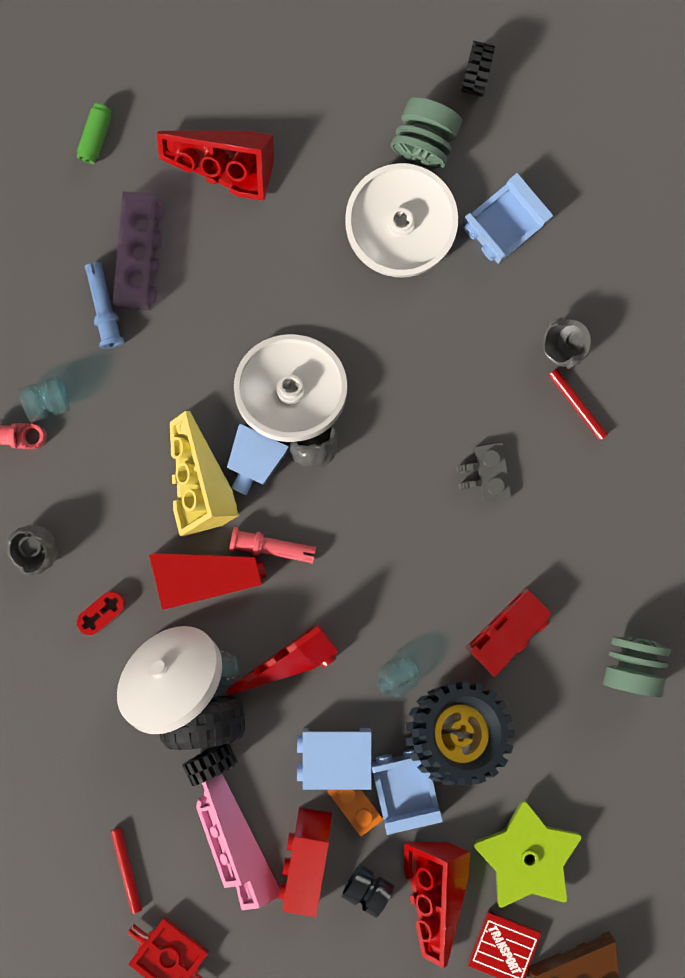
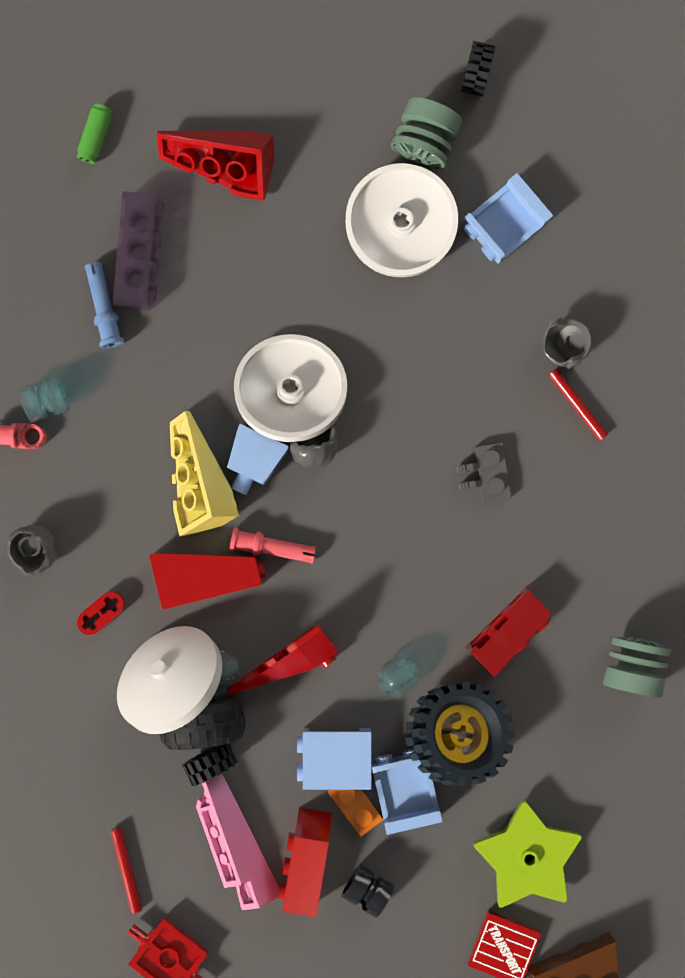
(439, 885): red wedge -> none

